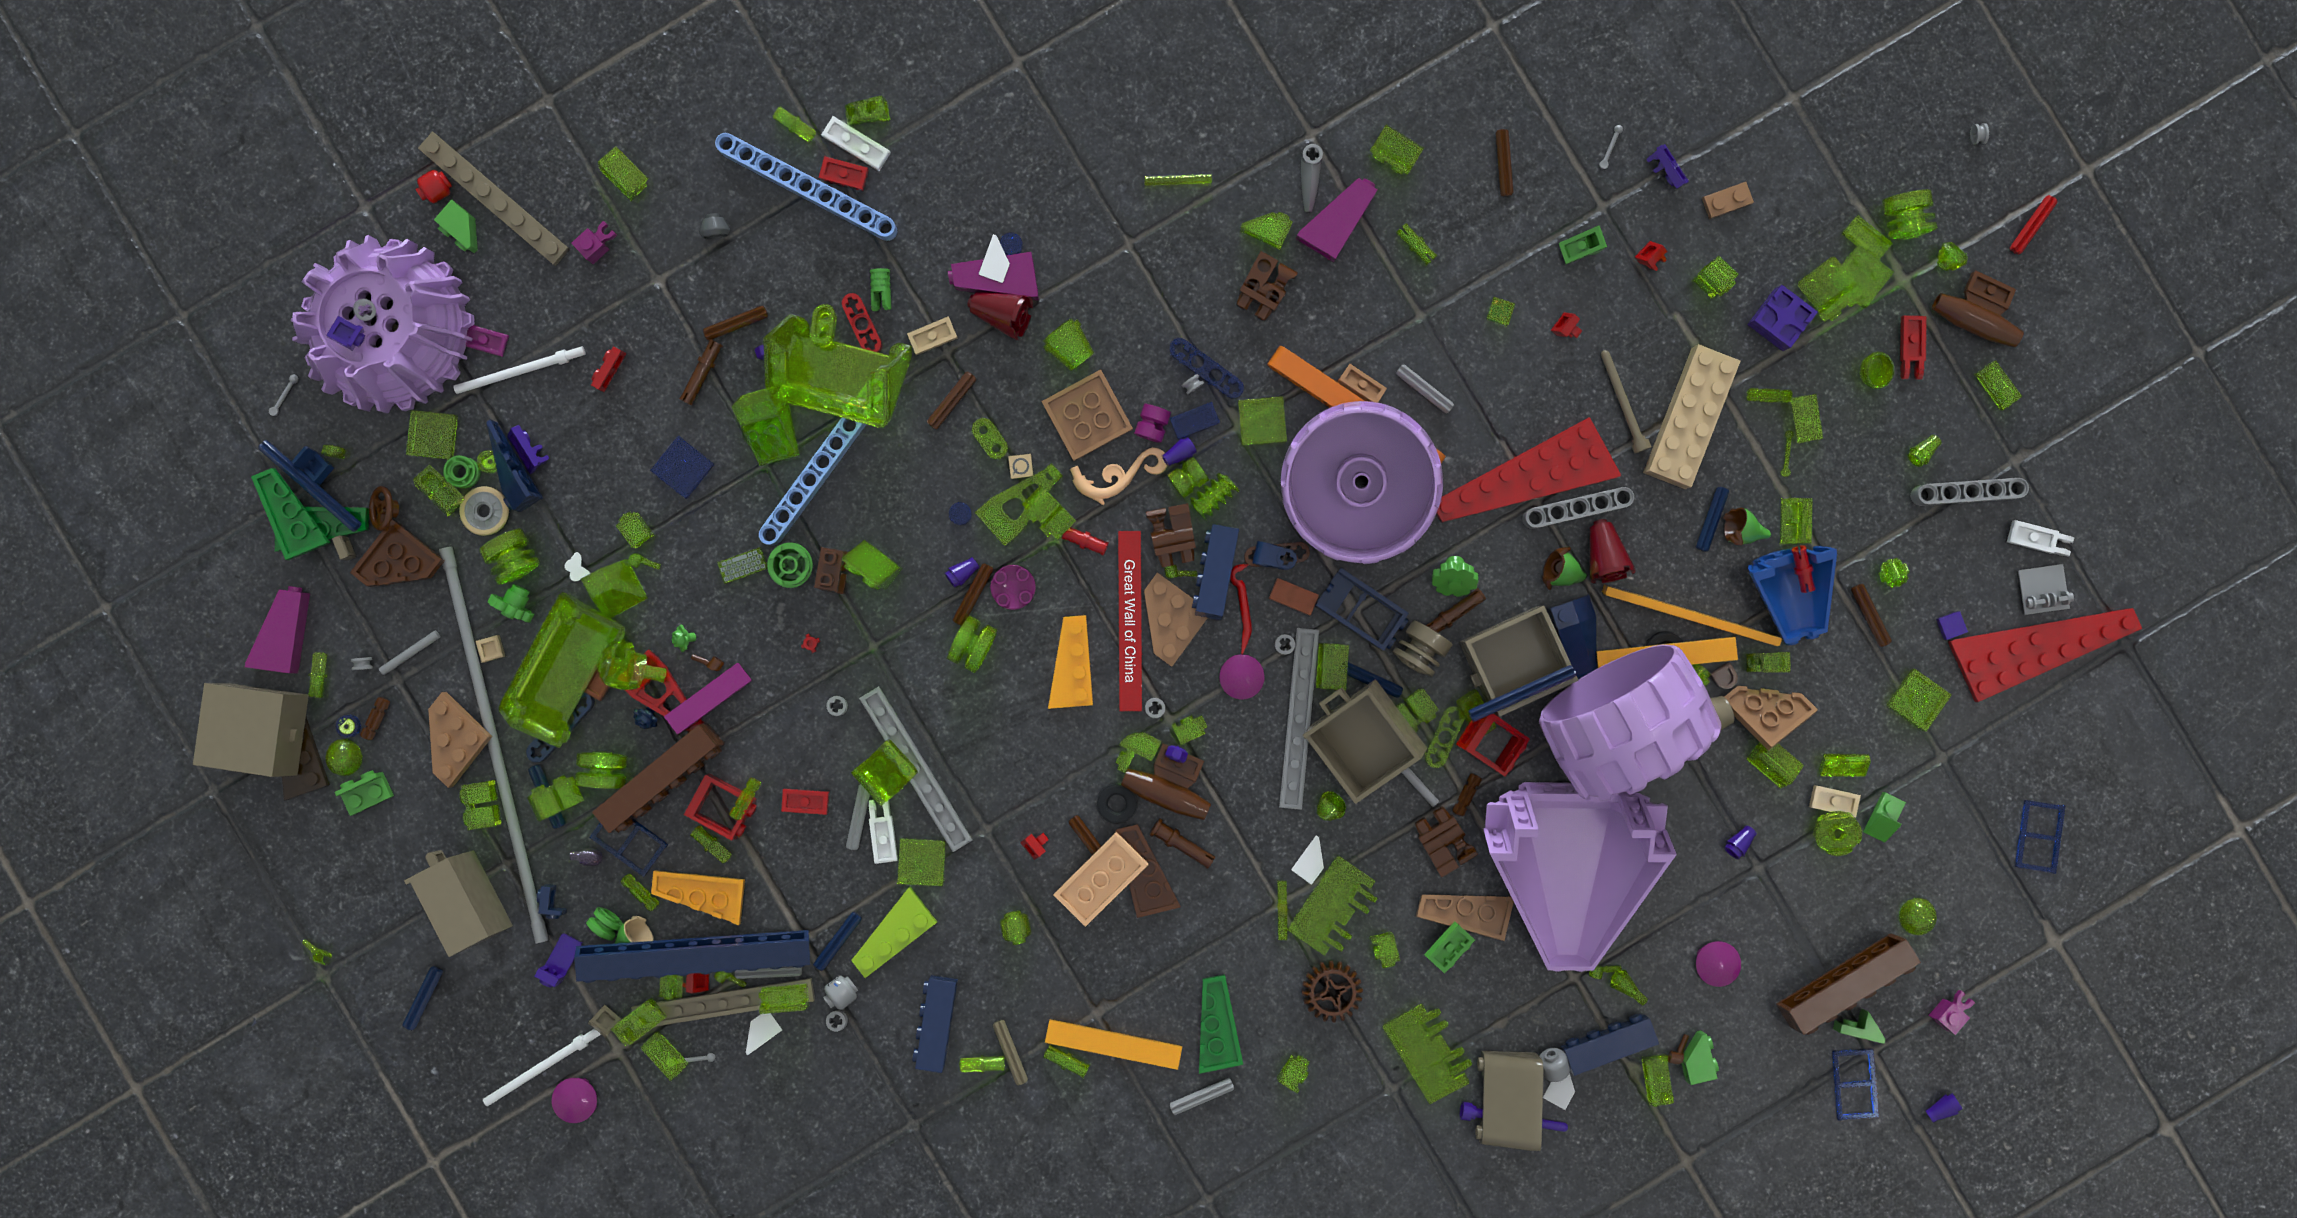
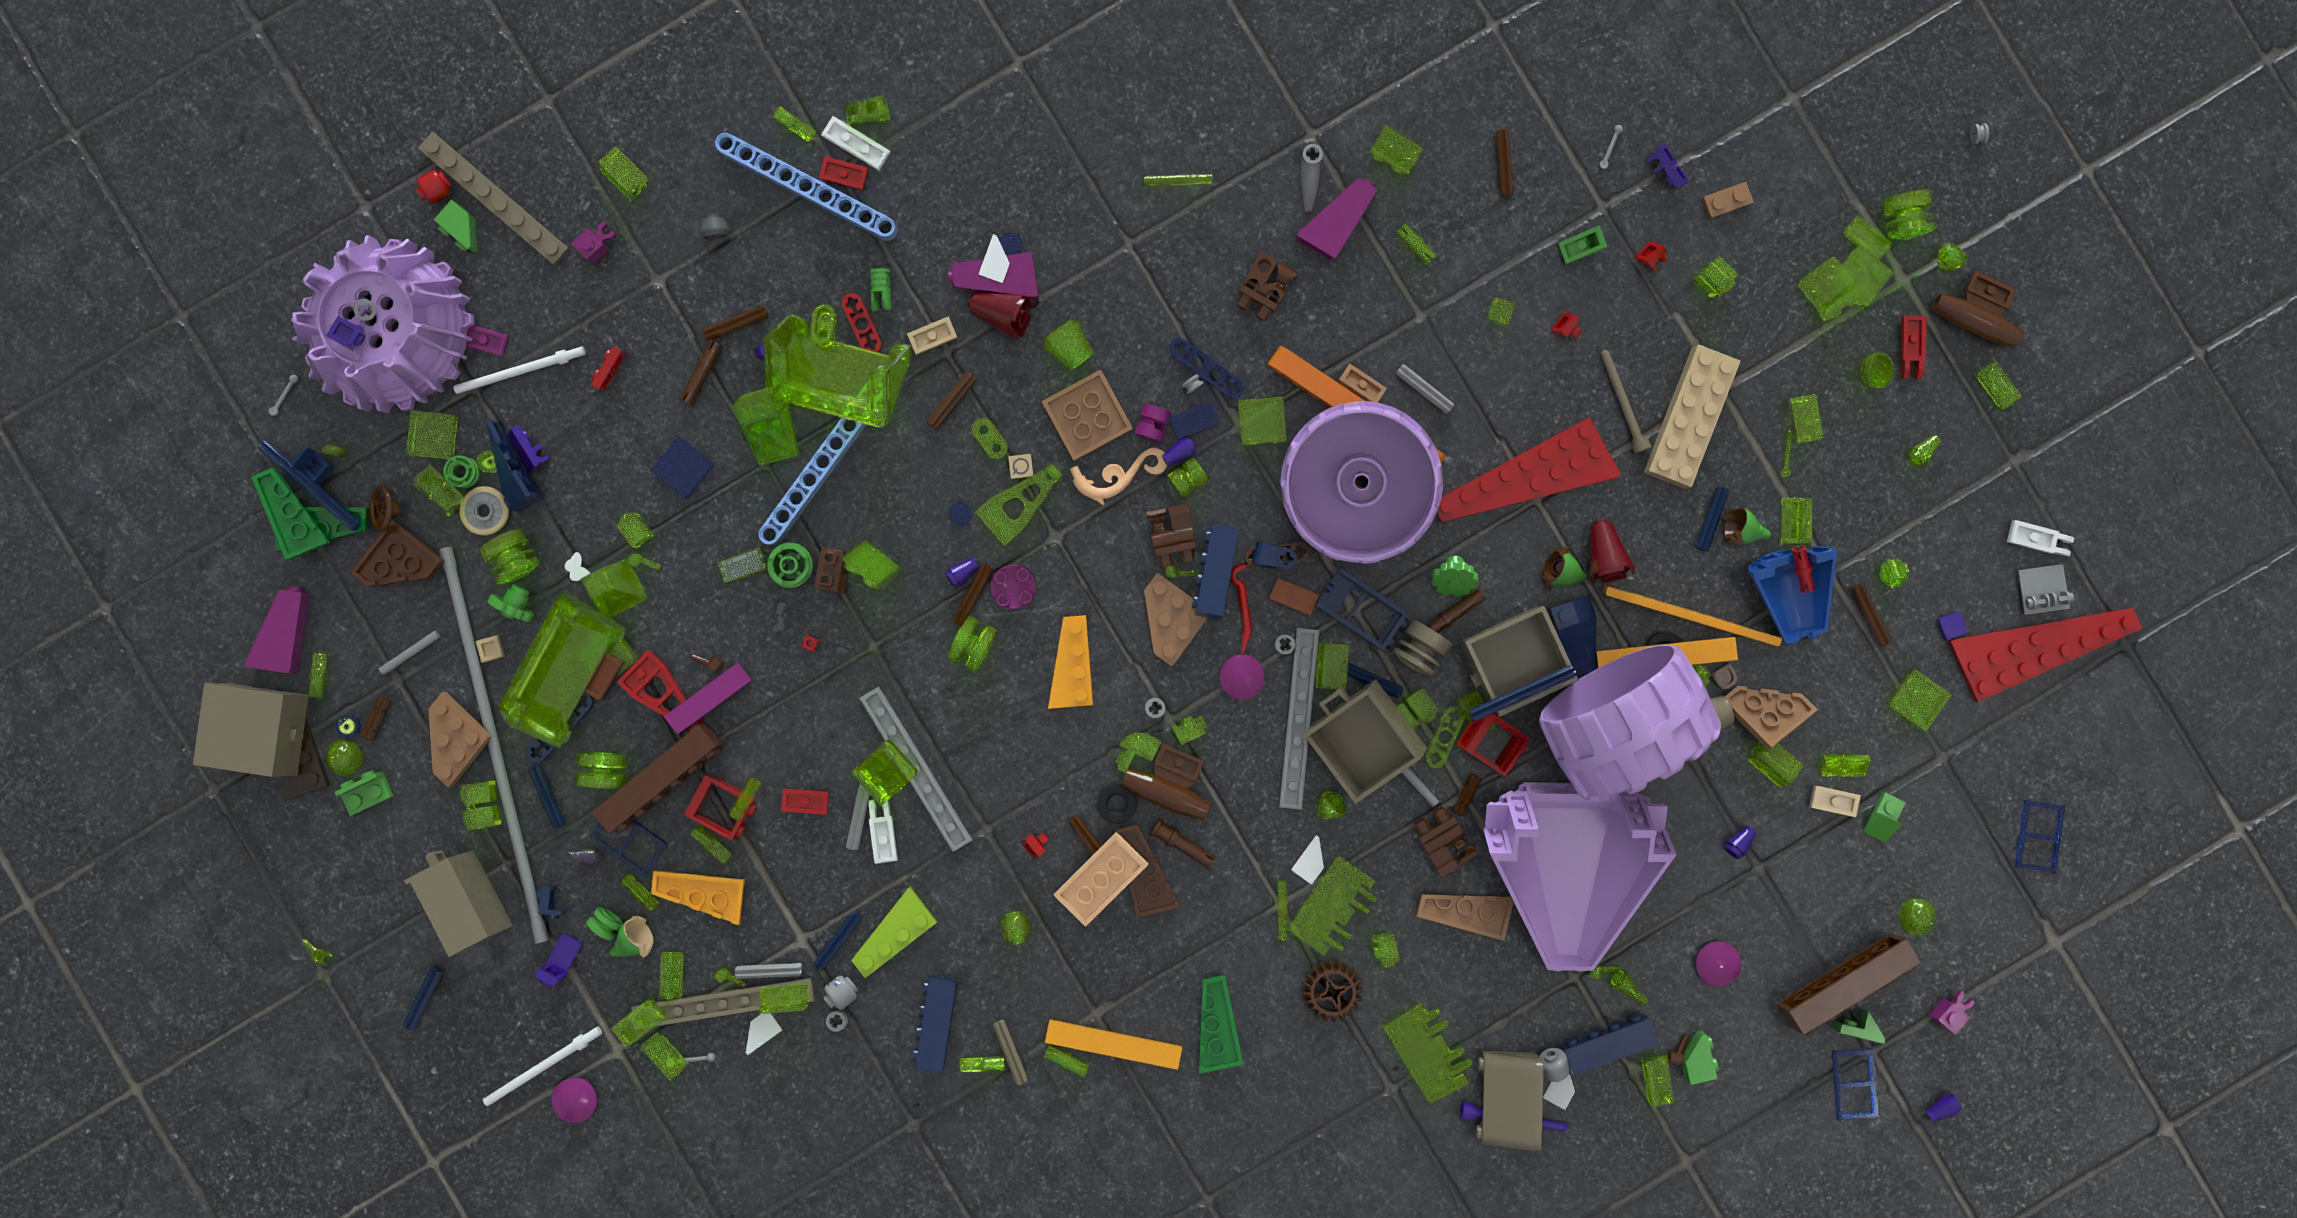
(344, 548): dark tan tile -> none
(362, 663): light grey bush -> none
(544, 802): clear neon green piece -> none
(604, 1021): dark tan tile -> none
(628, 671): clear neon green piece -> none
(645, 718): dark blue plant -> none
(681, 638): bright green plant -> none
(692, 956): dark blue brick -> none
(696, 982): red tile -> none
(833, 700): light grey bush -> none
(921, 862): clear neon green plate -> none
(1048, 512): clear neon green piece -> none
(1085, 540): red pin -> none
(1130, 621): red tile -> none
(1176, 753): dark purple tile -> none
(1201, 1096): light grey axle -> none
(1213, 495): clear neon green piece -> none
(1269, 228): clear neon green slope -> none
(1294, 1072): clear neon green brick -> none
(1449, 947): bright green bracket -> none
(1587, 503): light grey beam -> none
(1768, 662): clear neon green leg -> none
(1769, 395): clear neon green axle -> none
(1782, 318): dark purple piece -> none
(1828, 824): clear neon green plate -> none
(1979, 488): light grey beam -> none
(2033, 224): red axle -> none

